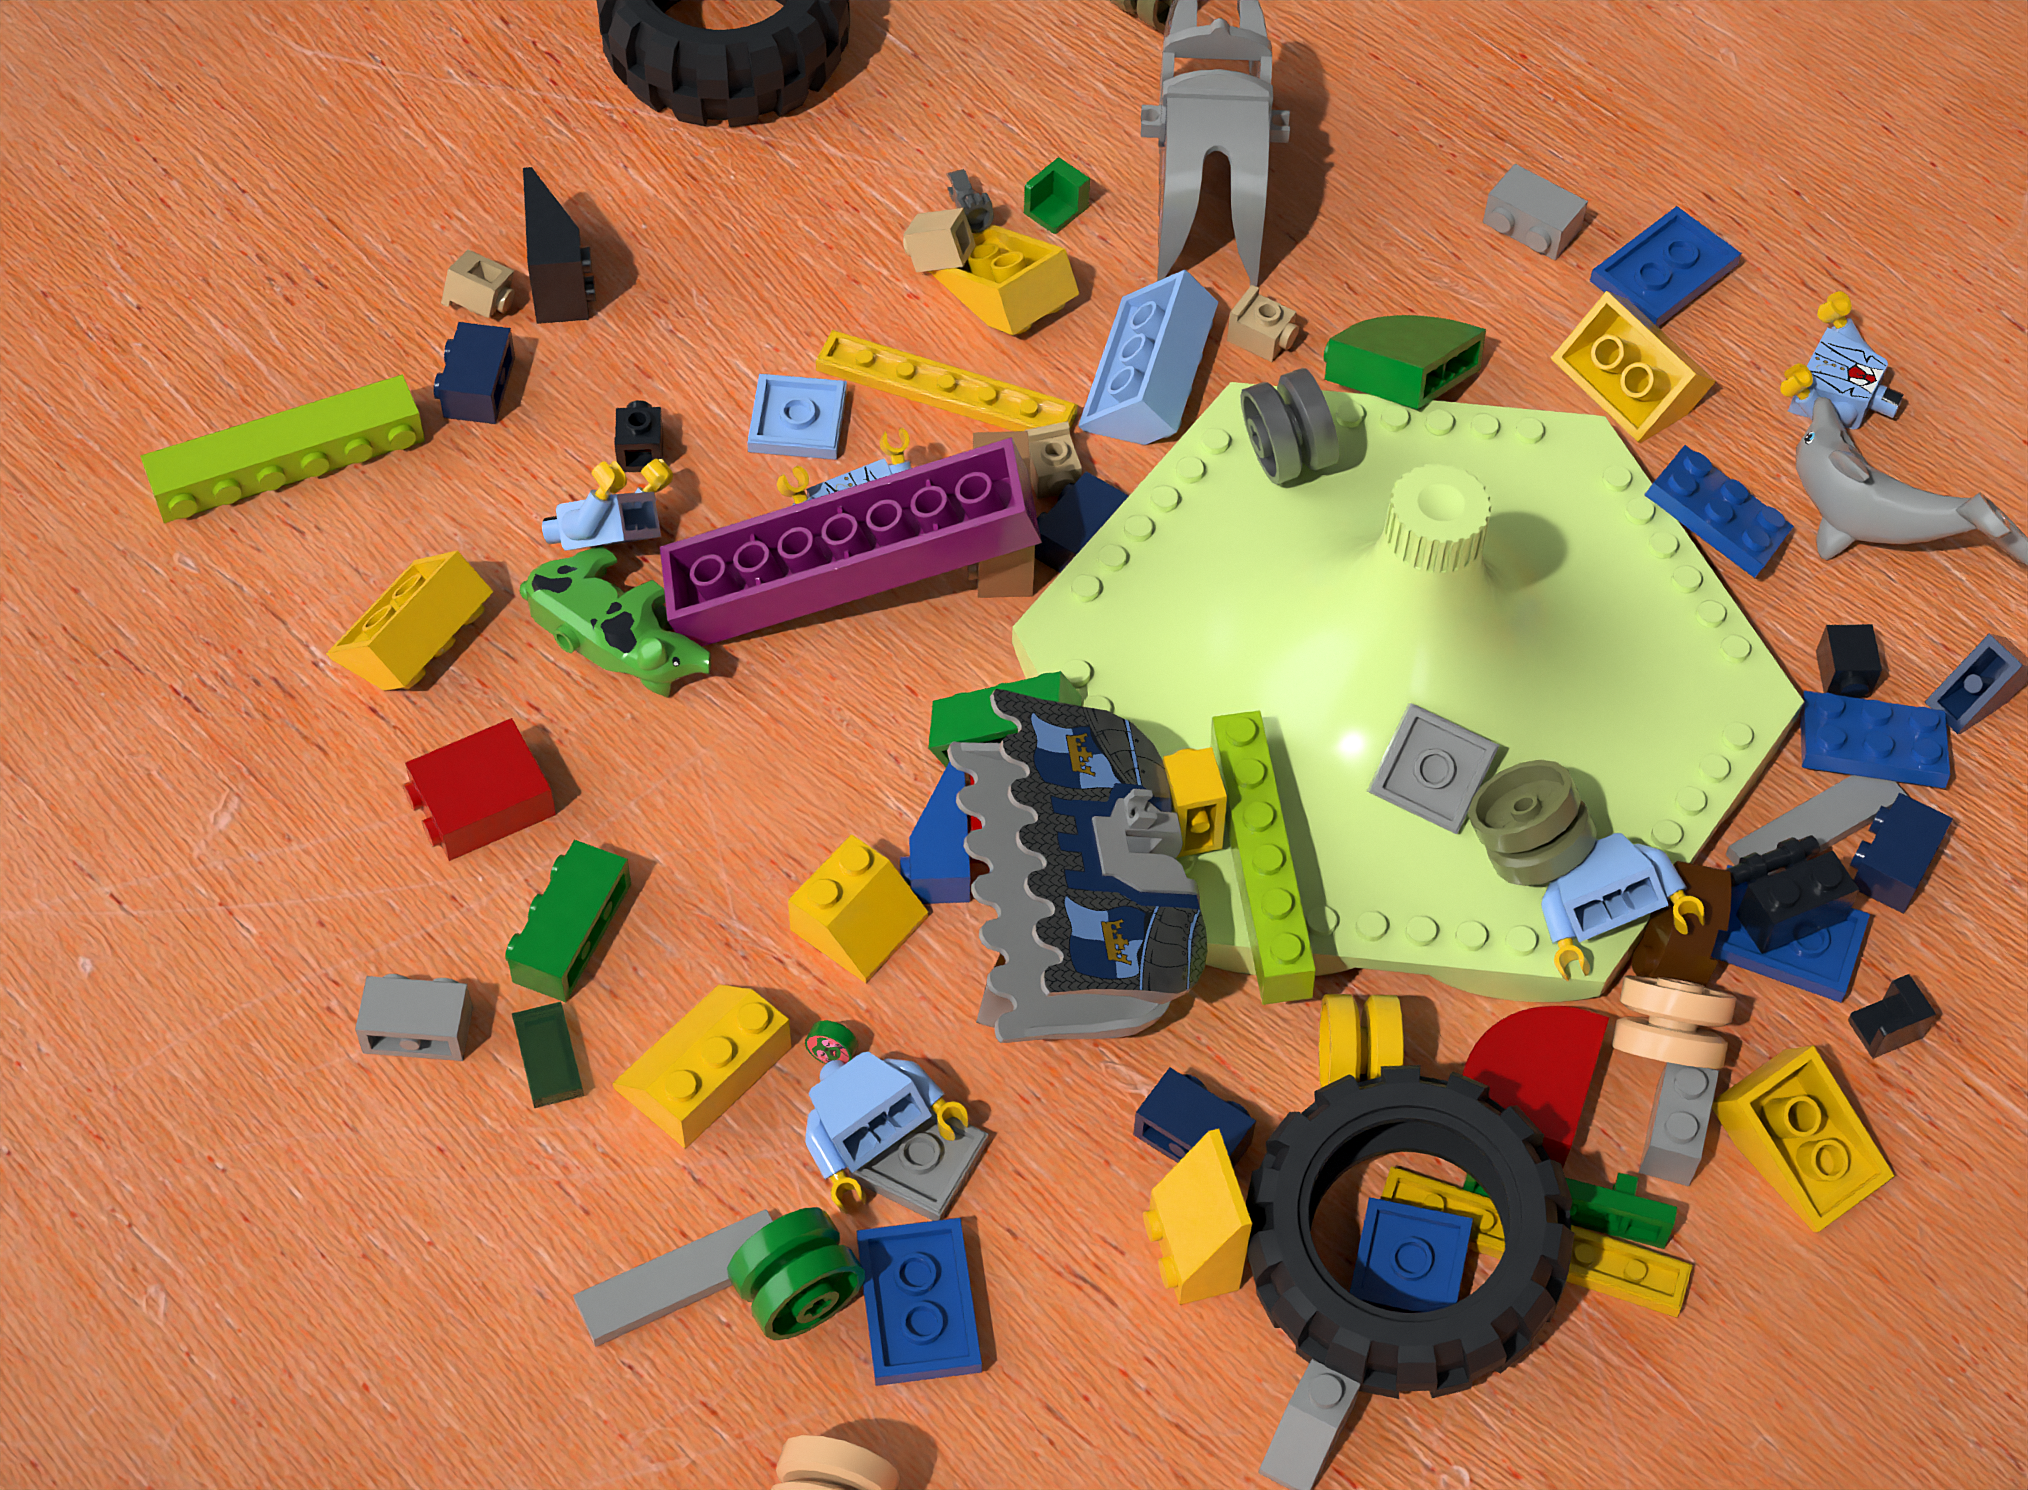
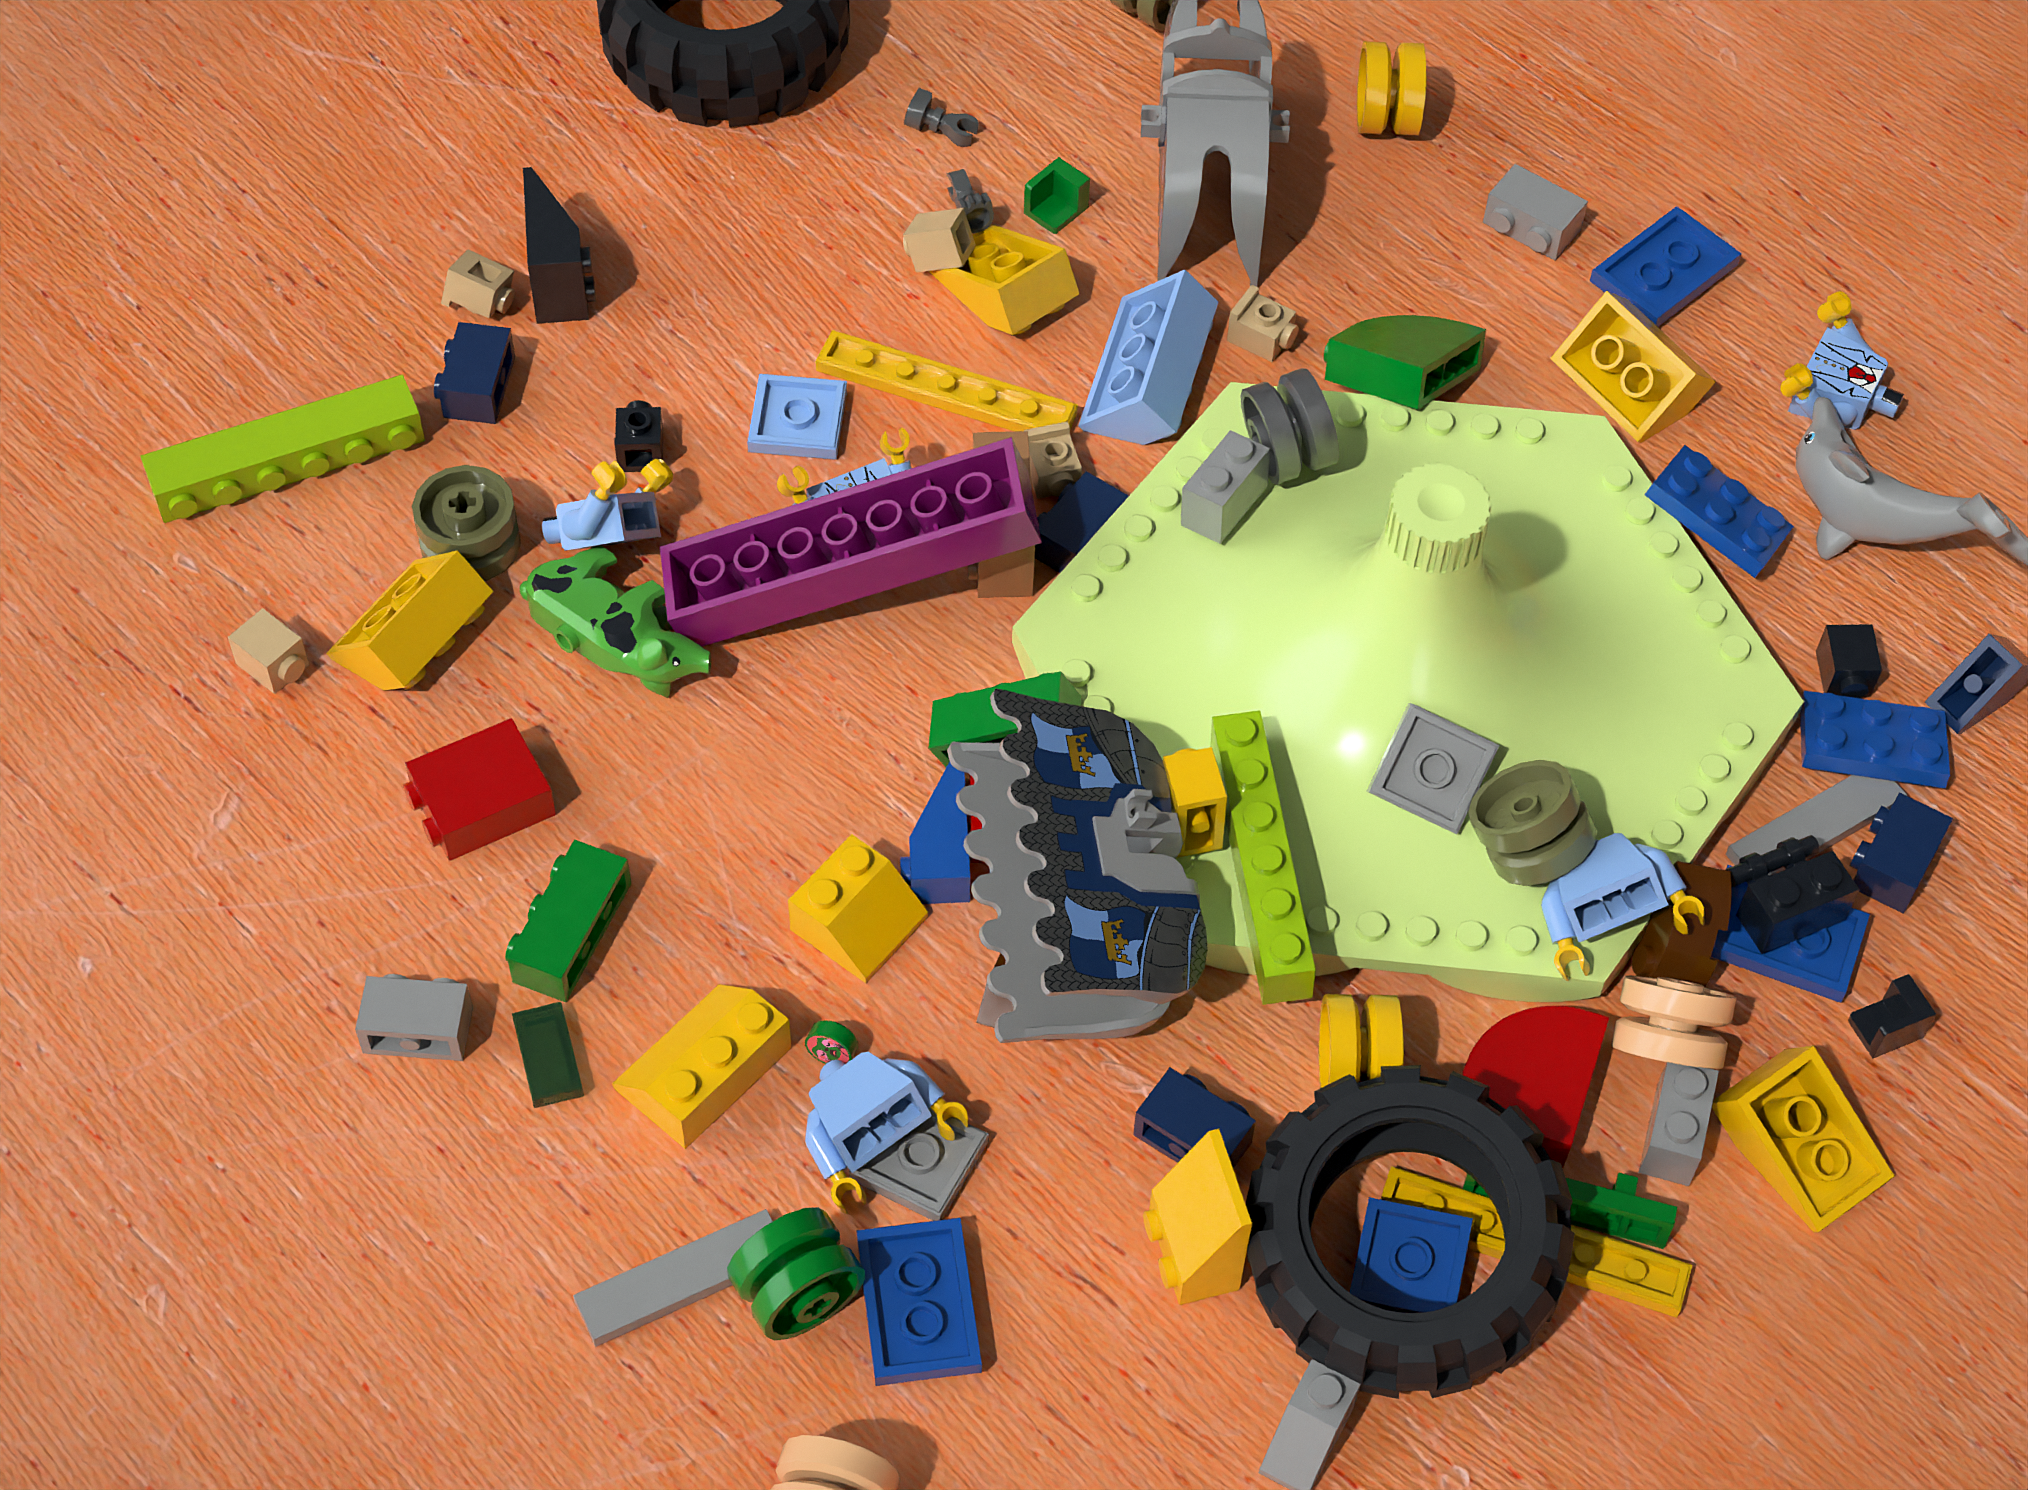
(269, 651): none -> tan brick
(470, 513): none -> olive wheel
(951, 125): none -> dark grey piece
(1225, 486): none -> light grey brick
(1395, 87): none -> yellow wheel

